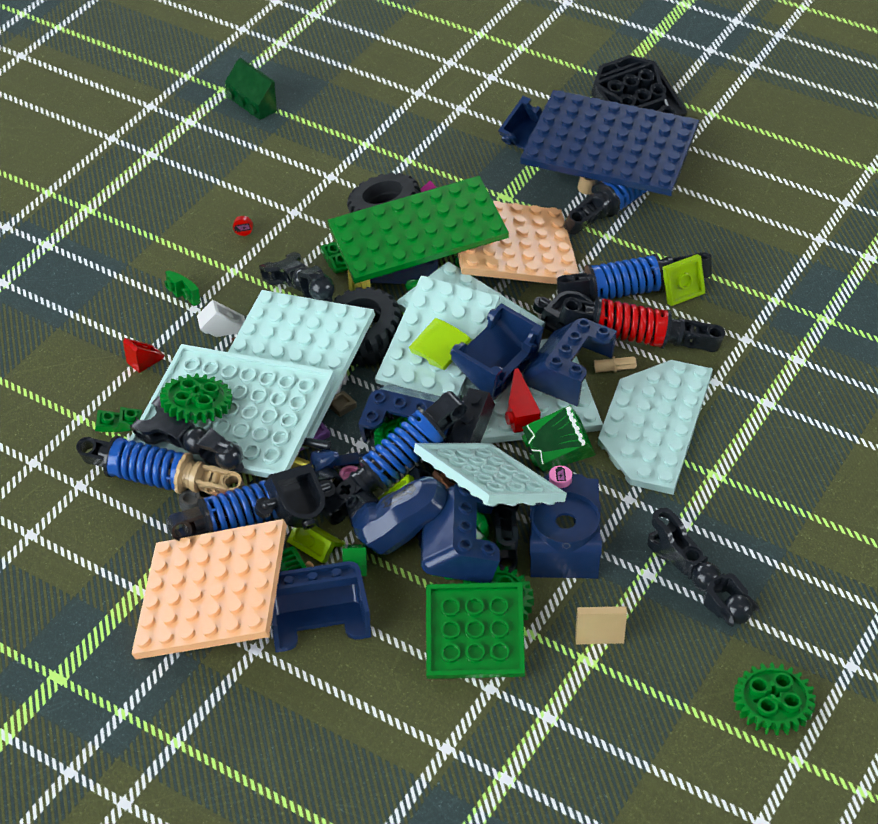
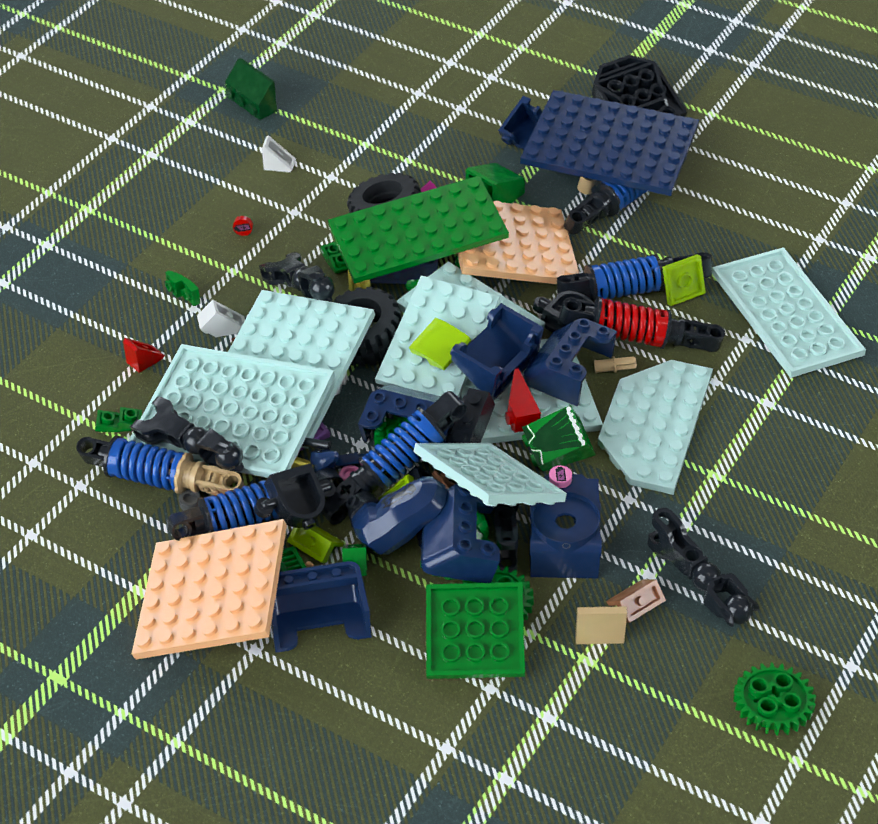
(196, 398): green gear -> none
(276, 157): none -> white slope
(342, 404): dark tan tile -> none
(499, 181): none -> green slope
(639, 598): none -> nougat panel
(788, 312): none -> light aqua plate

